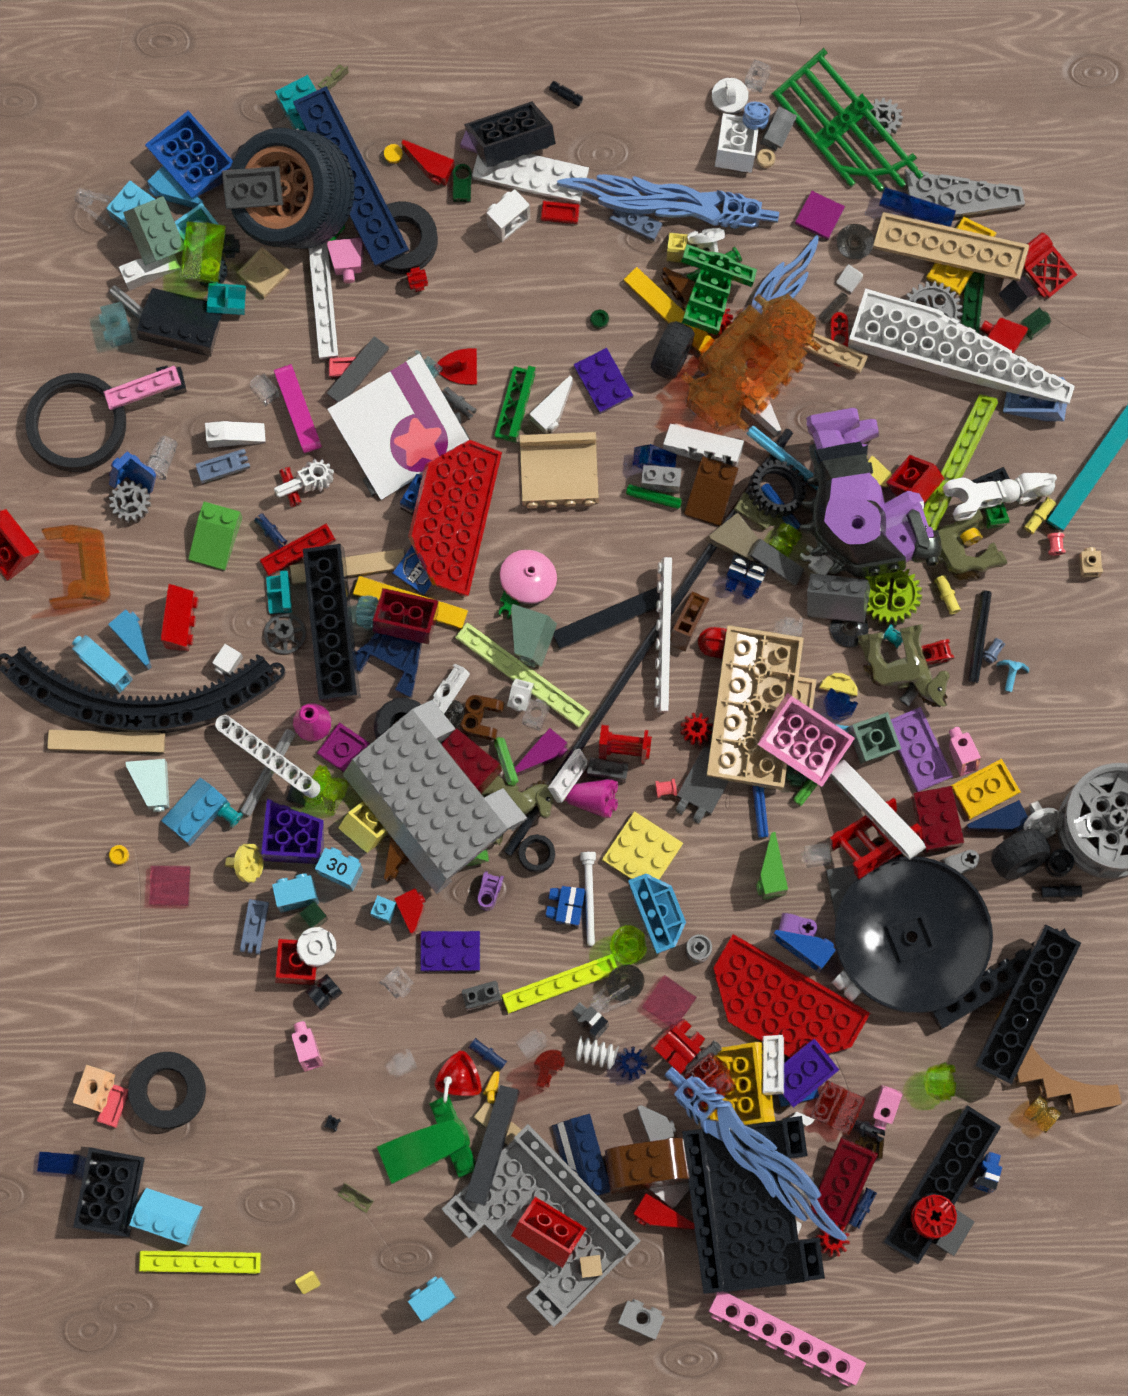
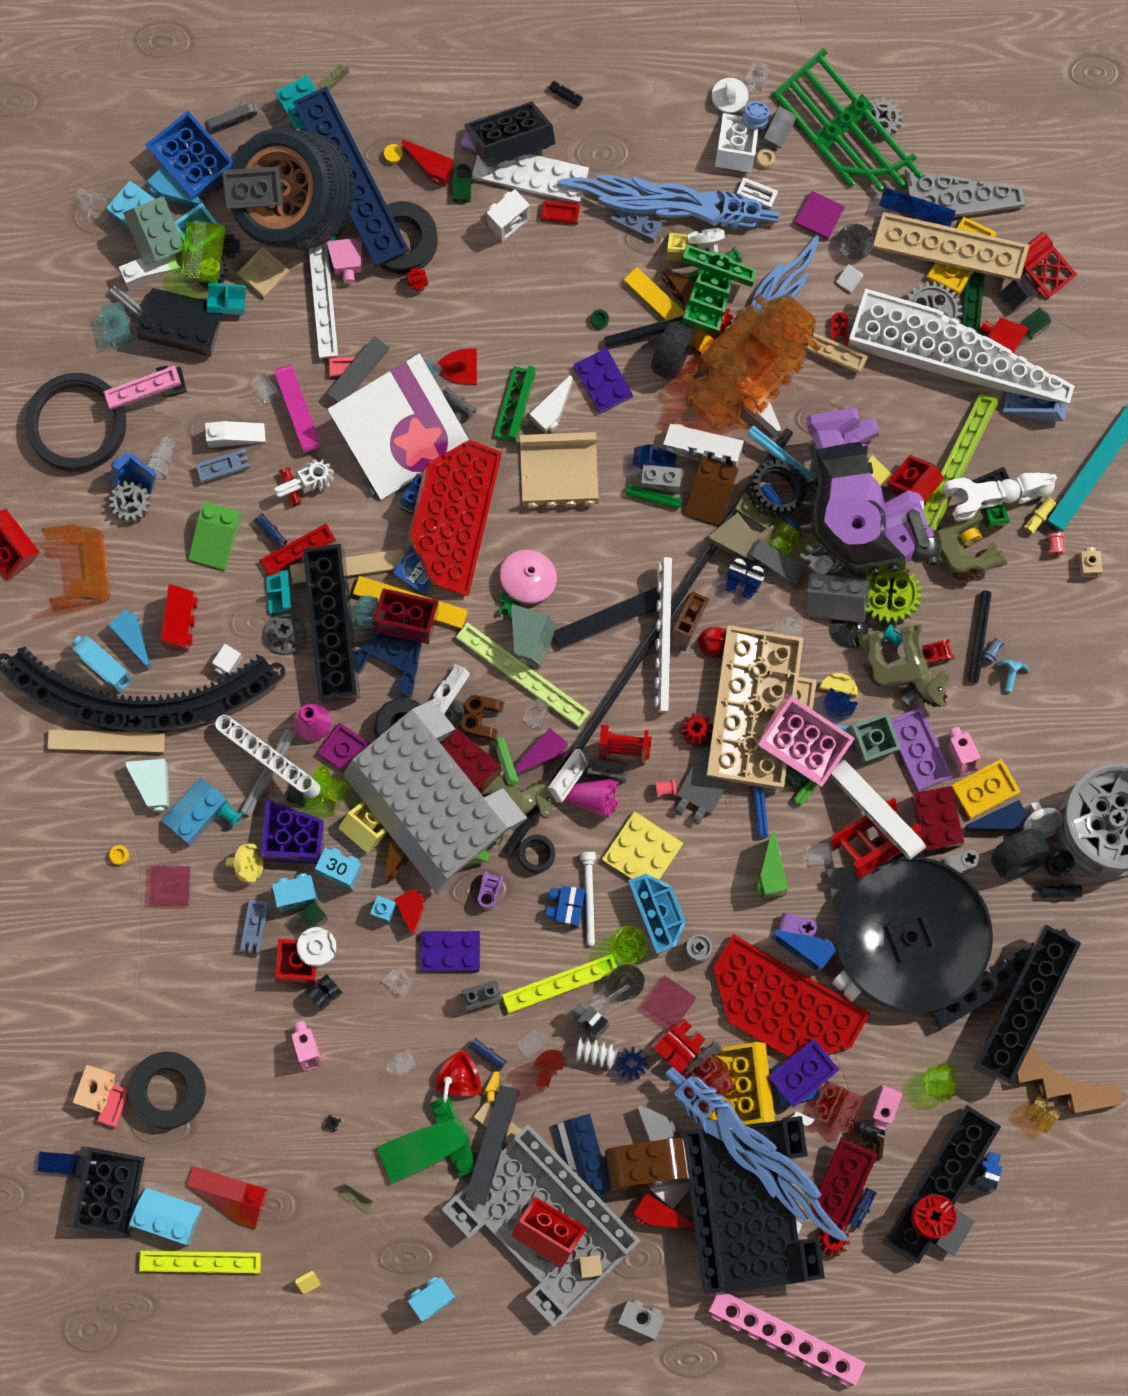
(230, 118): none -> dark grey beam
(233, 1197): none -> red wedge
(520, 695): white brick -> none
(640, 332): none -> black axle
(773, 192): none -> white tile
(773, 1065): white tile -> none
(833, 308): clear smoke axle -> none
(947, 595): light yellow pin -> none

